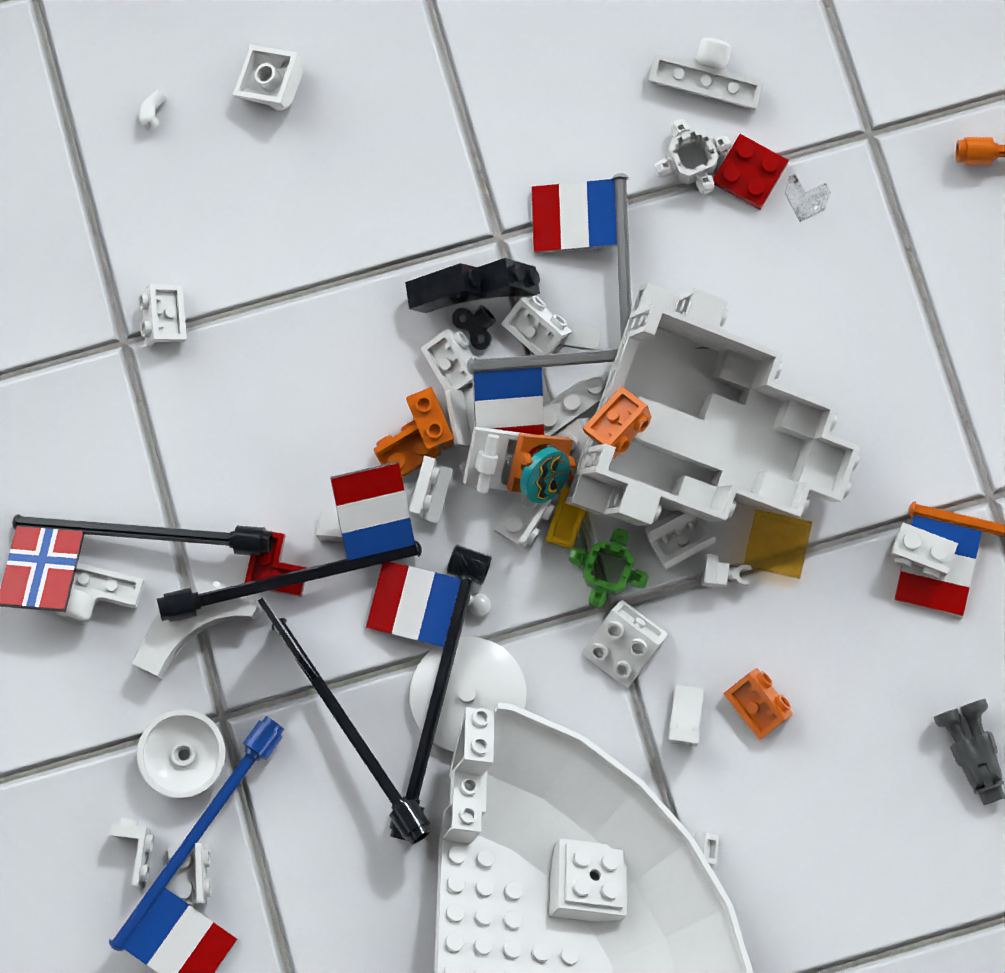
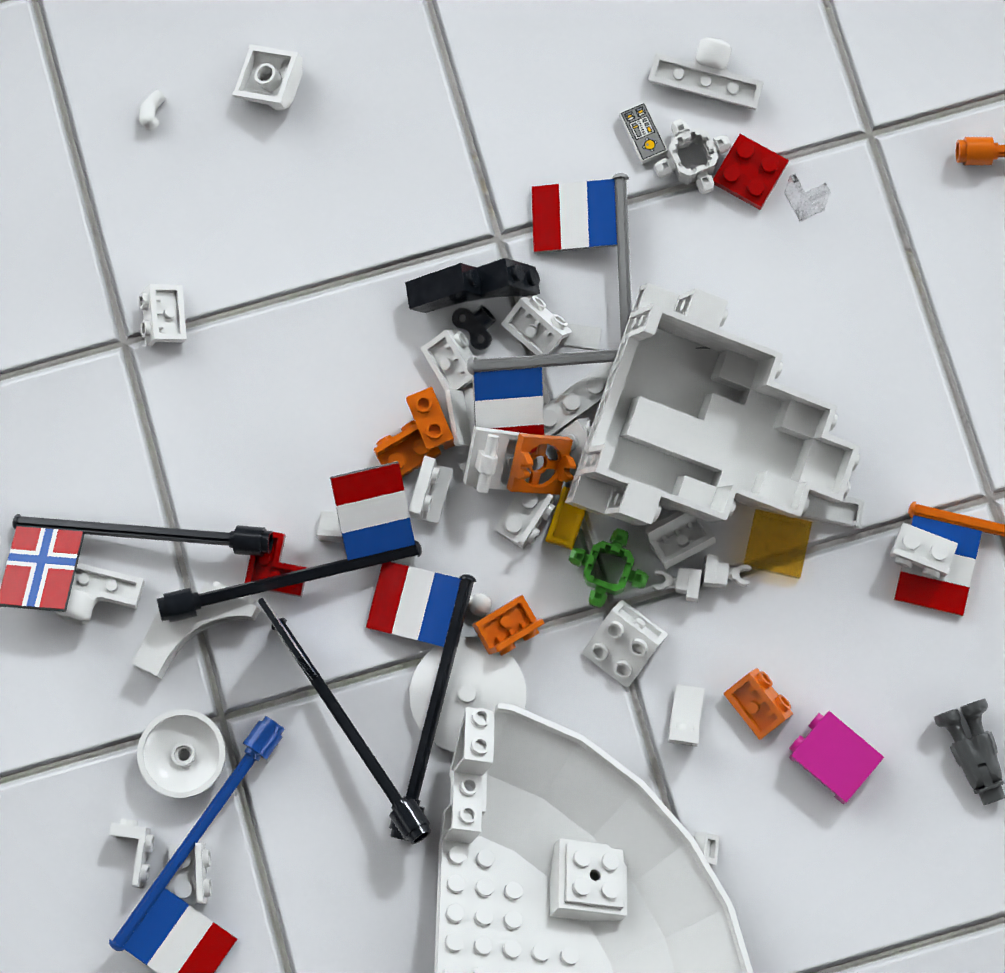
(469, 562): black piece -> none
(507, 625): none -> orange bracket
(545, 475): teal tile -> none
(619, 421): orange bracket -> none
(643, 133): none -> tile
(686, 582): none -> white piece
(835, 755): none -> dark pink panel
(845, 513): none -> white tile

